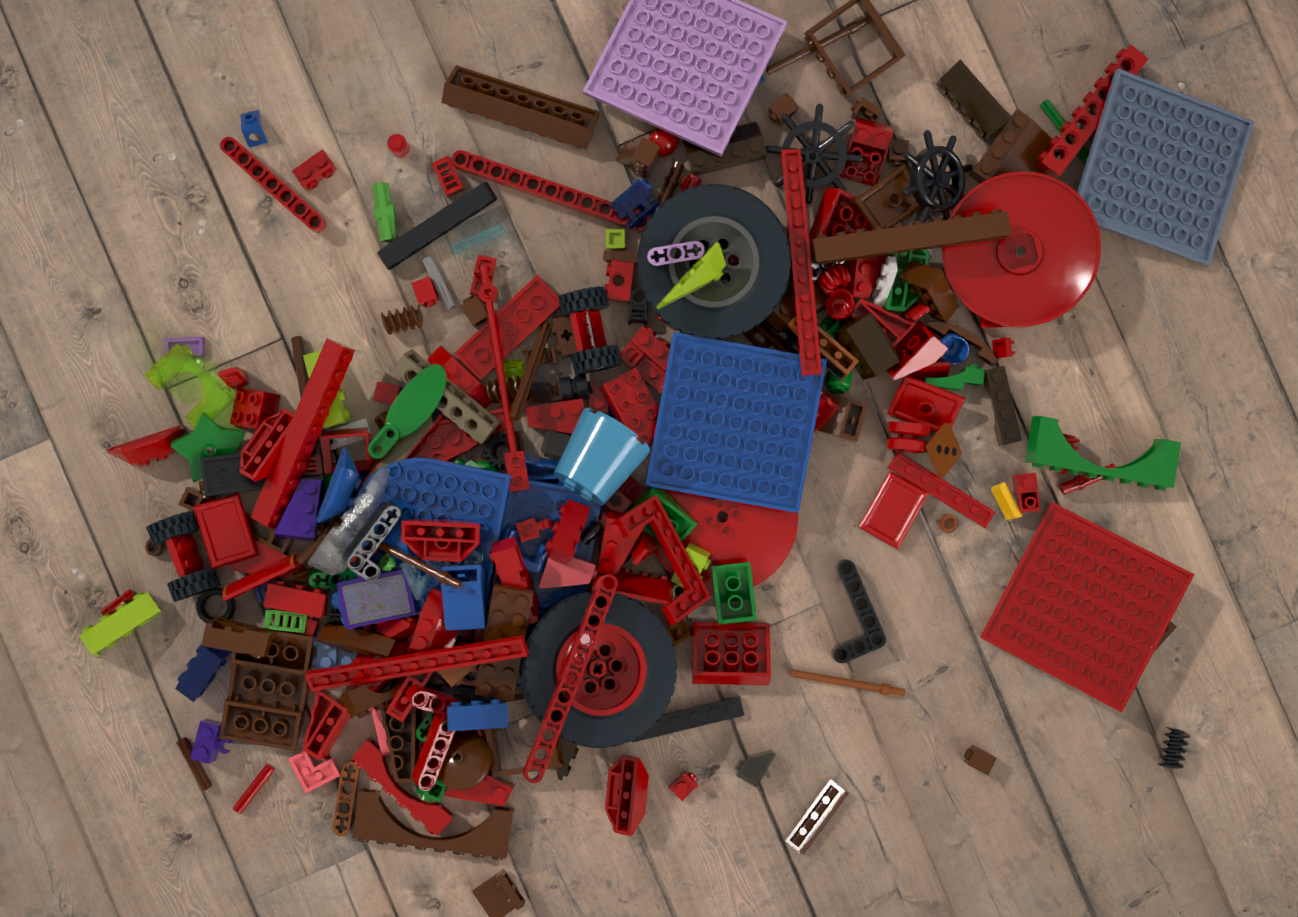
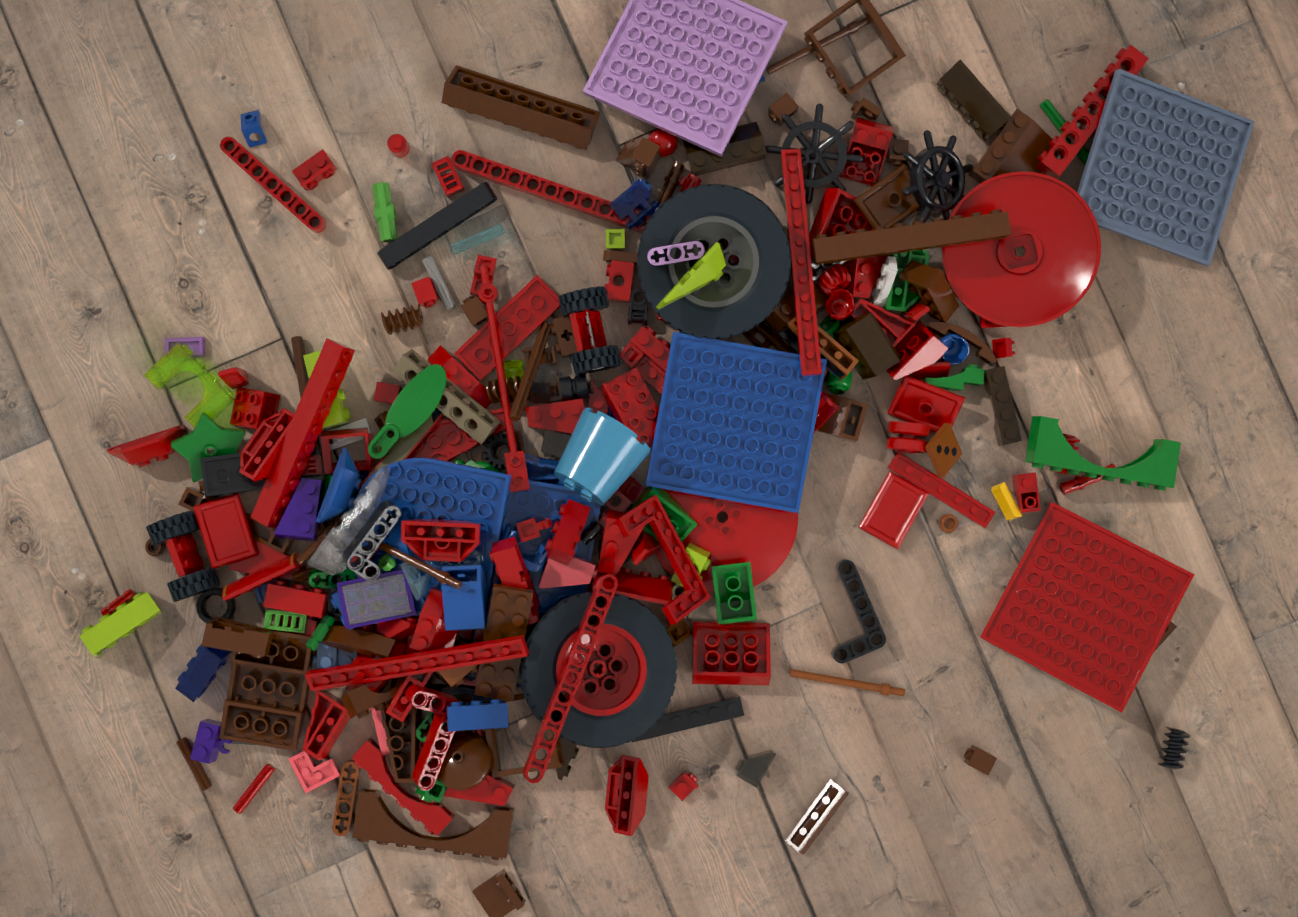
(320, 632): none -> green axle

